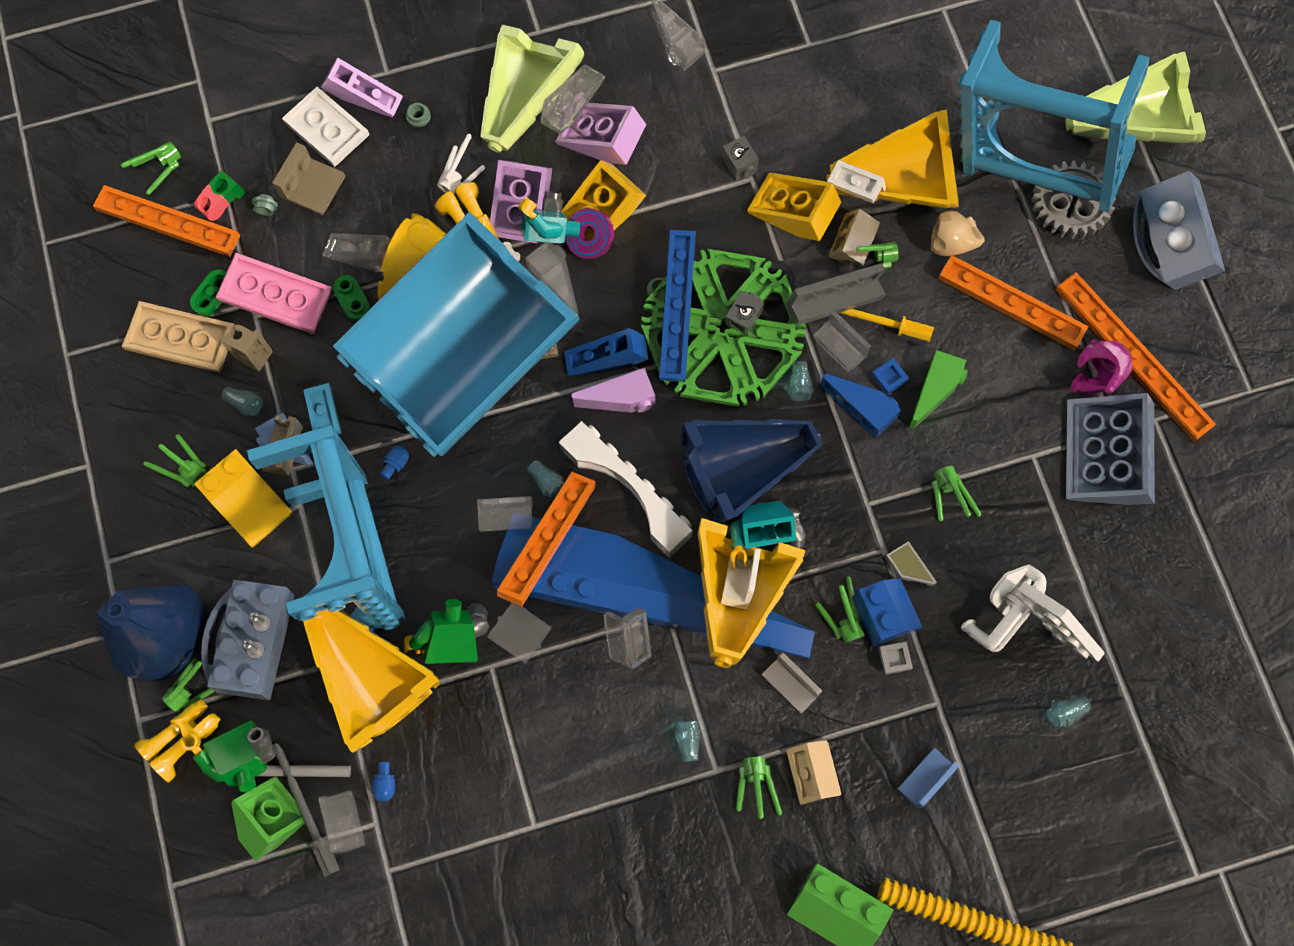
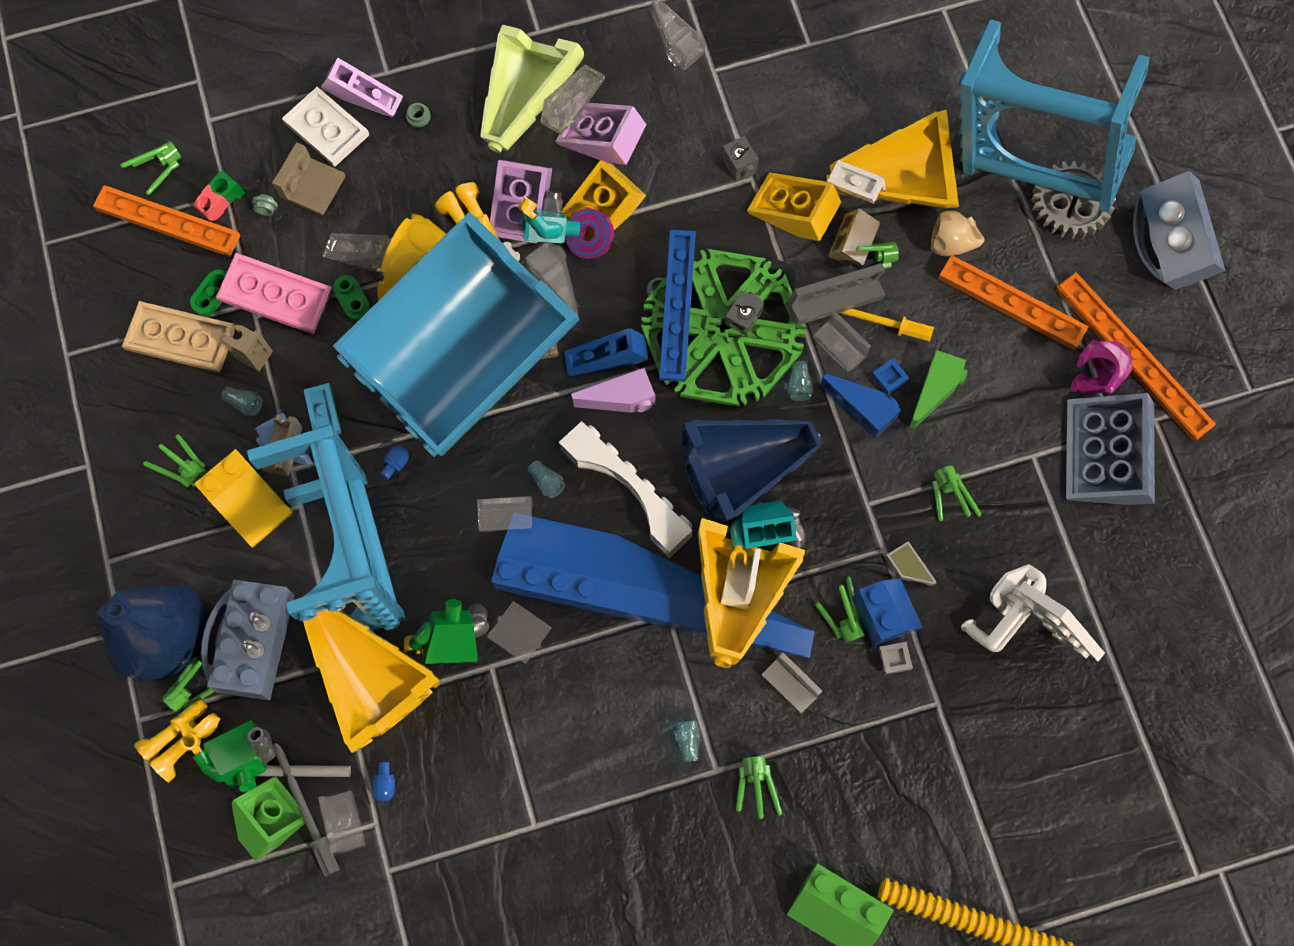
(450, 178): white plant -> none
(546, 539): orange plate -> none
(628, 638): clear panel -> none
(813, 771): tan panel -> none
(927, 778): medium blue panel -> none
(1067, 712): clear light blue cone -> none
(1161, 108): yellowish green cone -> none

